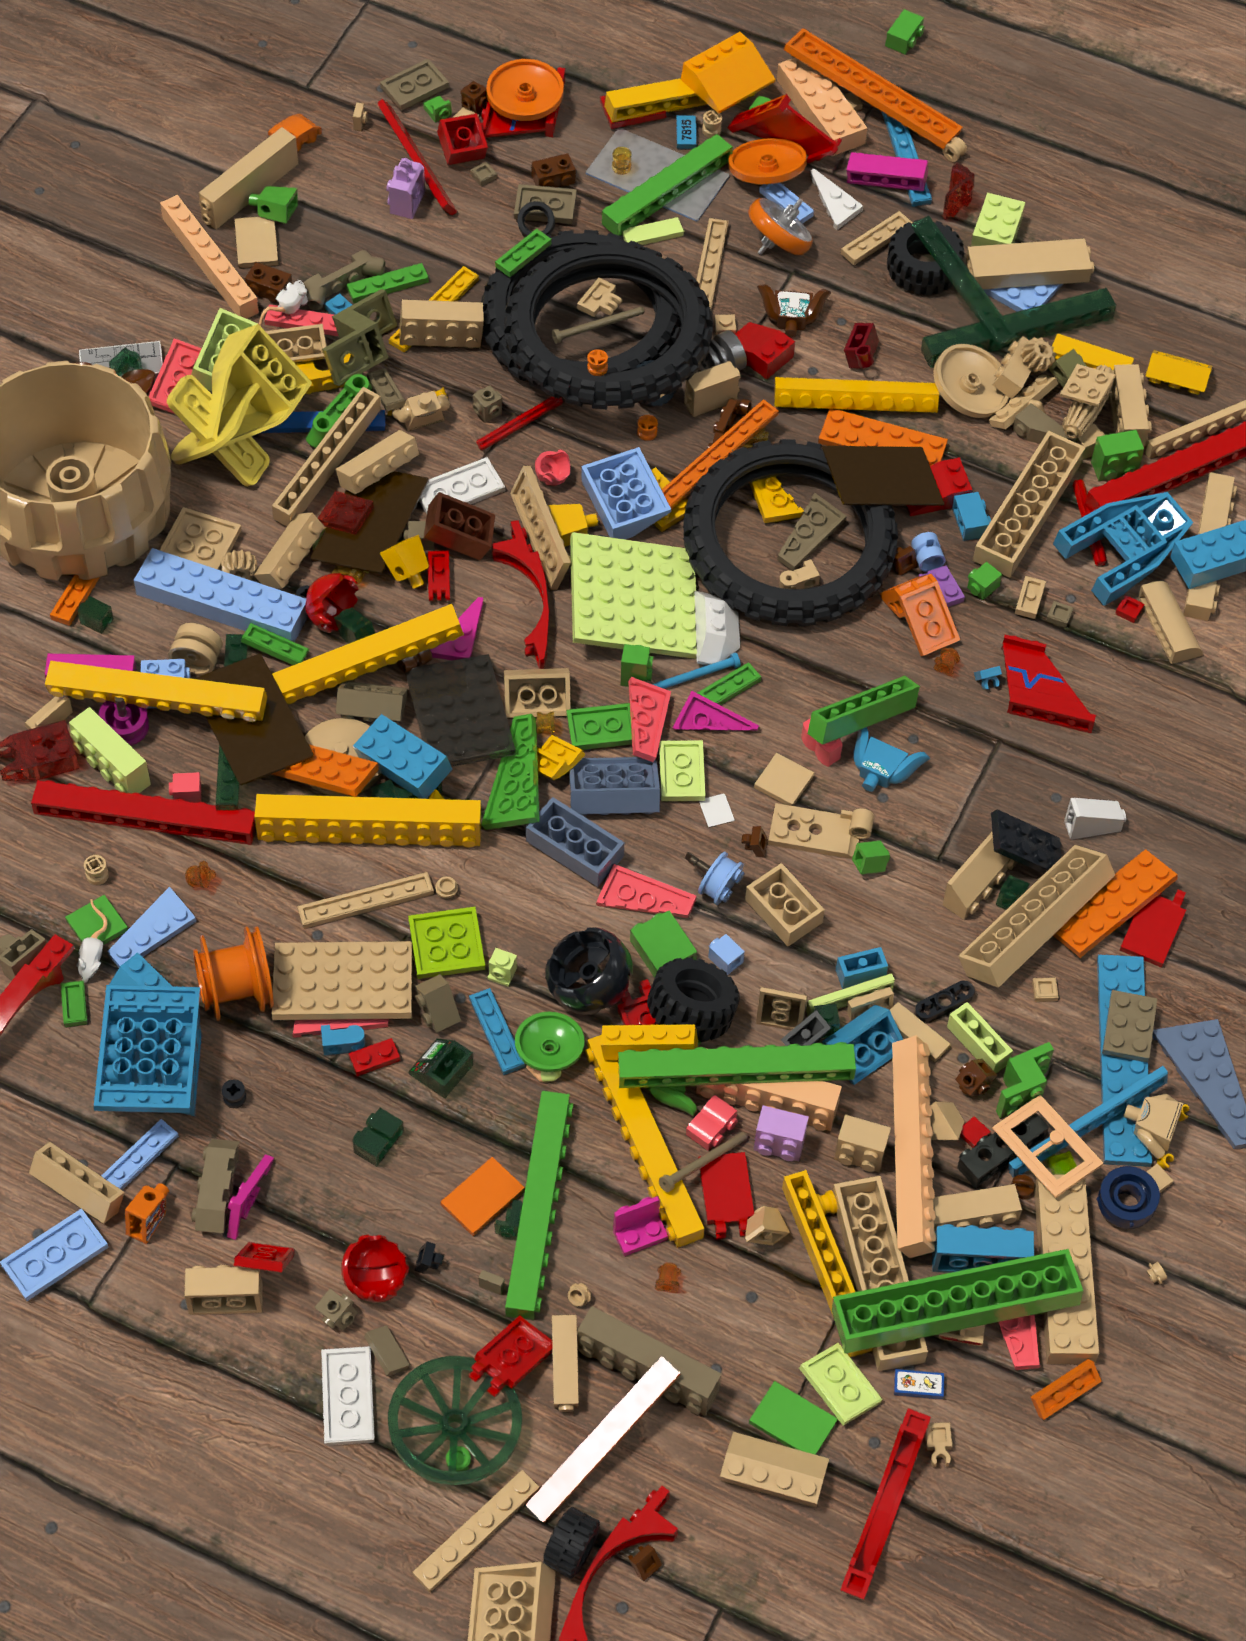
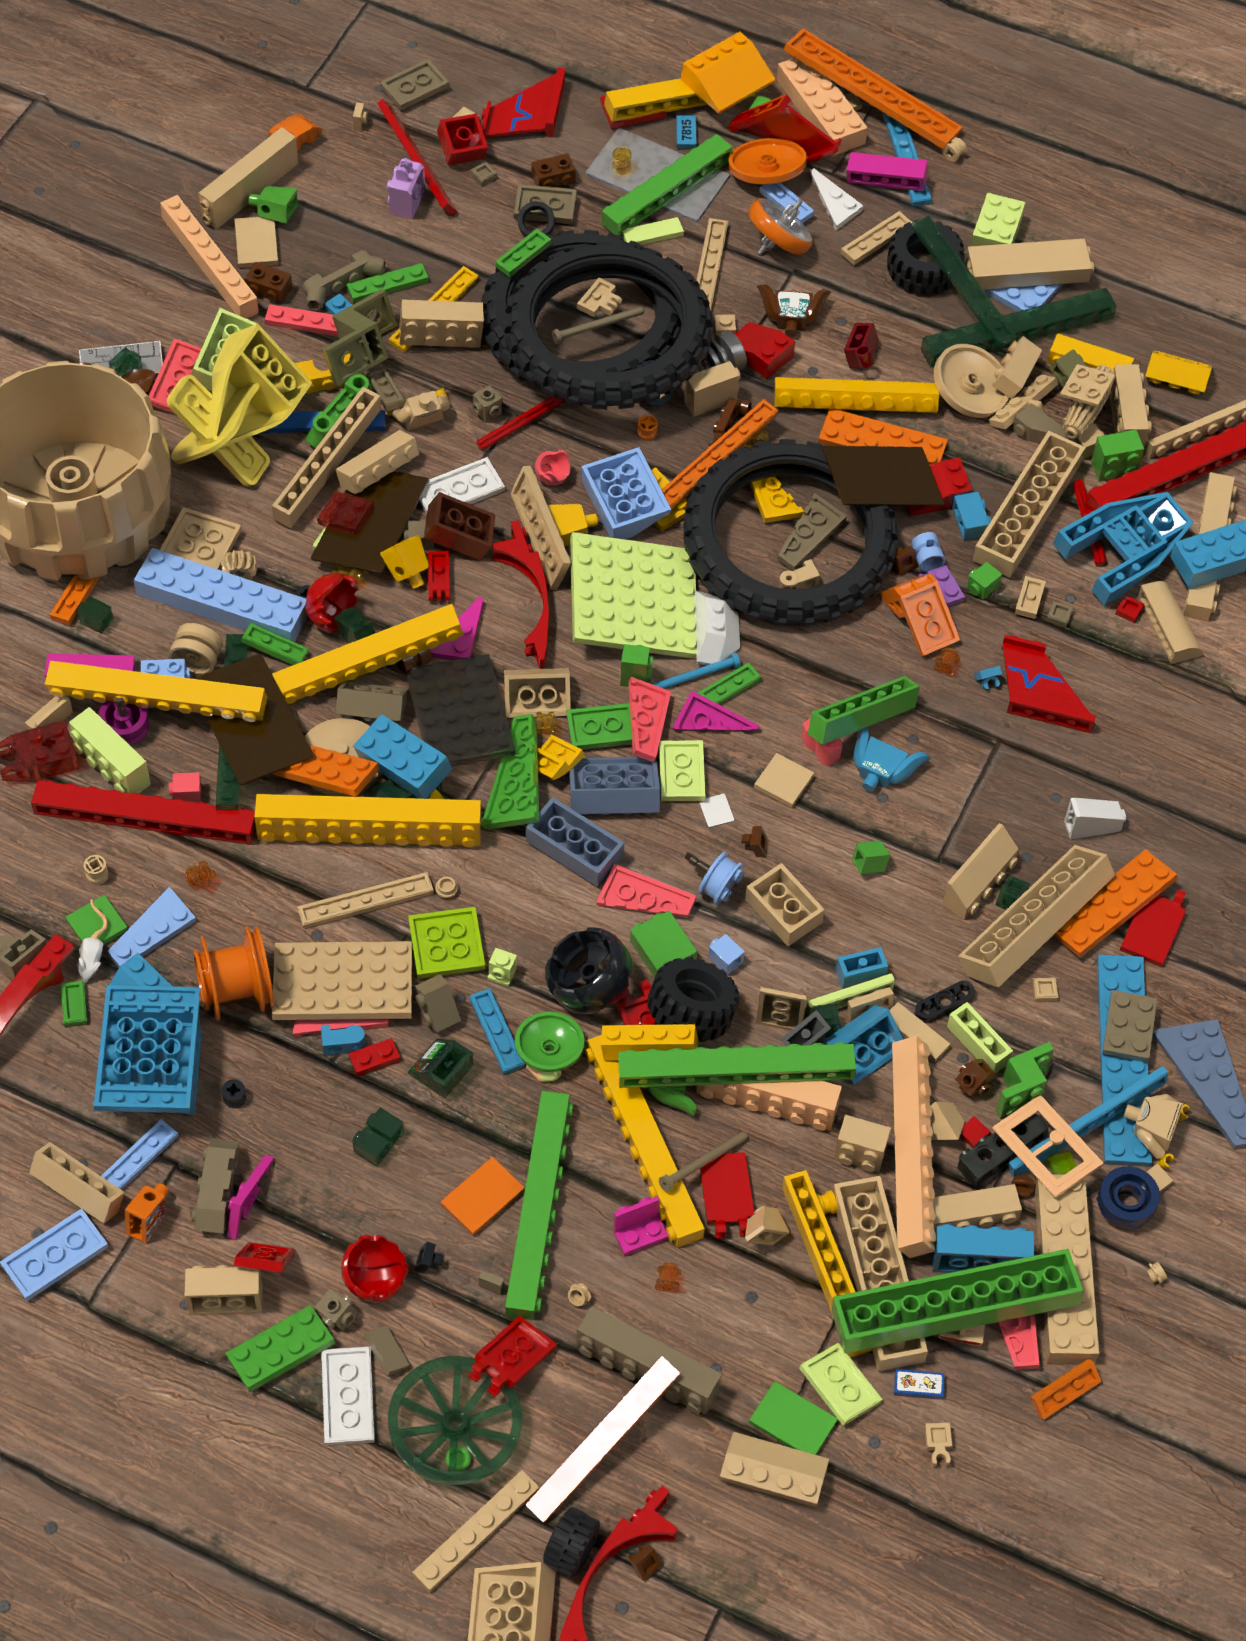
(280, 1348): none -> bright green plate
(289, 300): white animal -> none
(289, 550): tan brick -> none
(301, 342): tan slope -> none
(438, 108): bright green bracket -> none
(474, 97): reddish brown brick -> none
(510, 1227): clear green bracket -> none
(525, 89): orange dish -> none
(565, 1362): tan brick -> none
(597, 362): orange wheel -> none
(711, 123): tan wheel -> none
(711, 1123): coral brick -> none
(780, 1133): lavender brick -> none
(838, 831): tan hinge -> none
(885, 1504): red slope -> none
(905, 32): bright green brick -> none
(959, 190): clear red bracket -> none
(1024, 842): black plate -> none
(1038, 354): tan gear -> none

